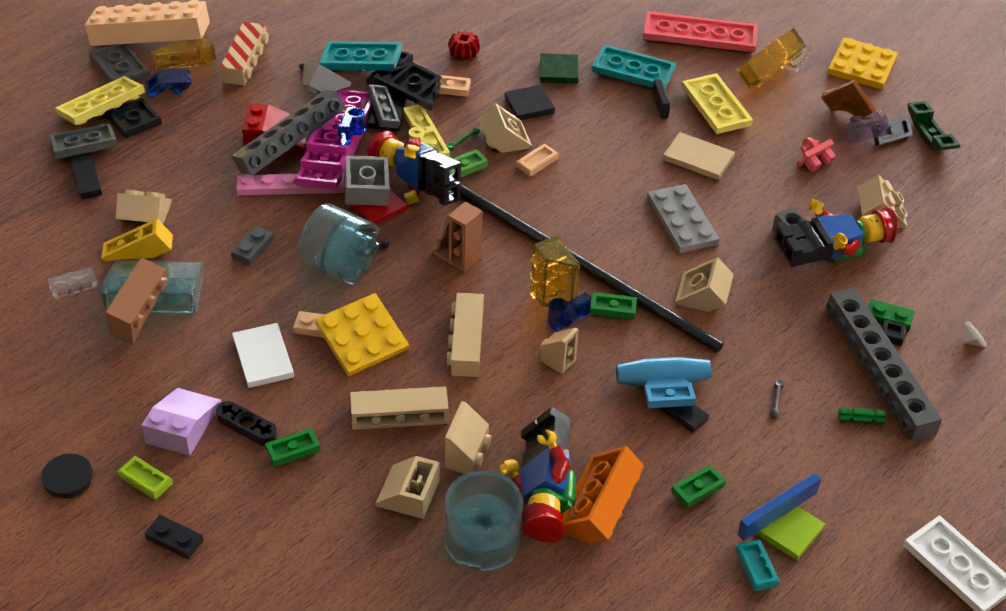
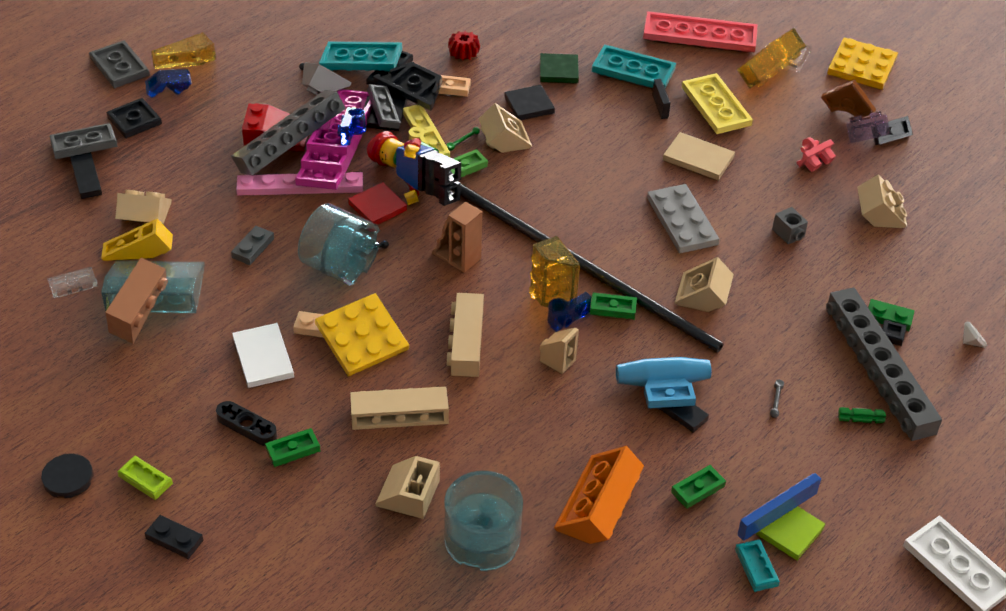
(100, 100): light yellow plate -> none
(147, 23): light nougat brick -> none
(179, 421): lavender slope -> none
(244, 53): tan brick -> none
(366, 180): light grey brick -> none
(466, 440): tan slope -> none
(537, 160): light nougat tile -> none
(545, 476): piece -> none
(834, 235): piece -> none
(927, 127): dark green slope -> none

